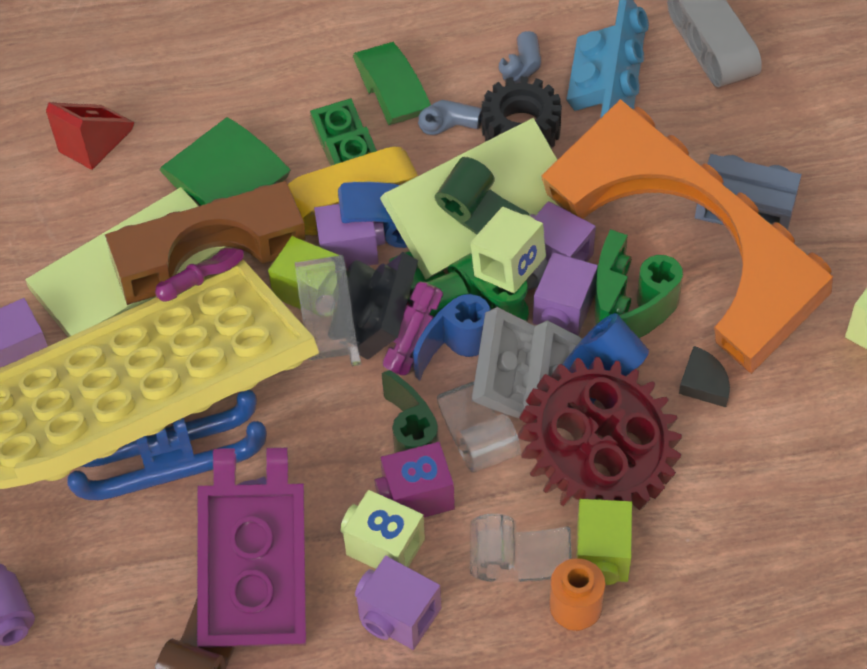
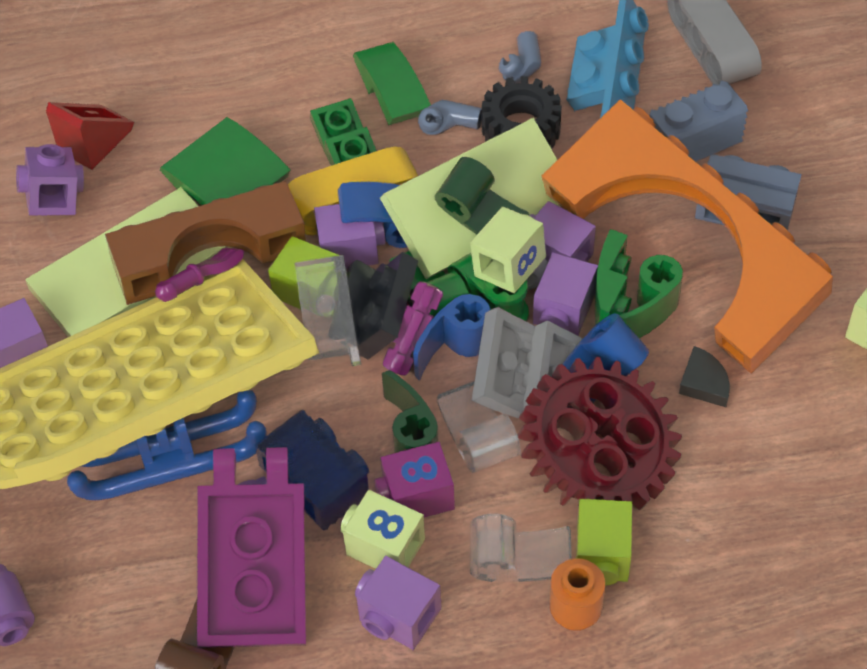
(50, 180): none -> medium lavender brick
(329, 473): none -> clear blue brick
(704, 120): none -> sand blue brick

